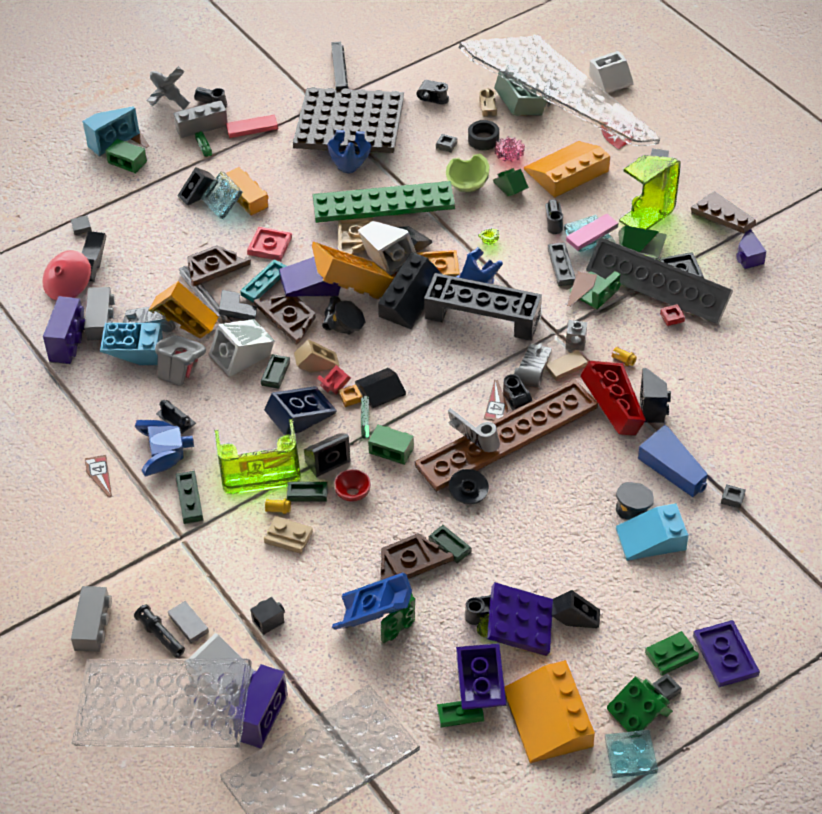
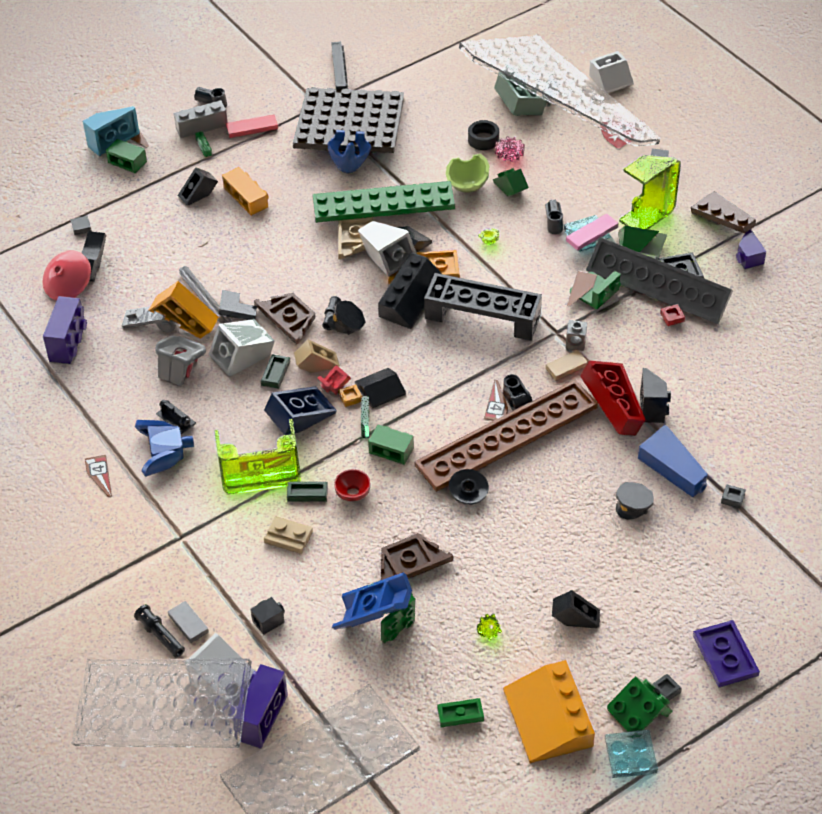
(91, 618): light grey brick -> none
(98, 311): light grey brick -> none
(132, 341): medium azure slope -> none
(167, 87): light grey piece -> none
(189, 497): tile -> none
(213, 263): reddish brown wing -> none
(222, 195): clear light blue plate -> none
(262, 282): teal plate -> none
(269, 243): coral tile -> none
(278, 506): yellow pin -> none
(304, 280): slope -> none
(328, 454): black slope -> none
(350, 271): light orange slope -> none
(432, 91): black piece -> none
(446, 143): dark grey tile -> none
(450, 543): tile -> none
(473, 272): blue piece -> none
(476, 608): black piece -> none
(480, 676): dark purple slope -> none
(483, 435): light grey door -> none
(488, 104): tan piece -> none
(520, 619): dark purple plate -> none
(532, 365): light grey door -> none
(561, 264): tile -> none
(569, 167): light orange slope -> none
(624, 356): yellow pin -> none
(653, 533): medium azure slope -> none
(671, 653): green plate -> none

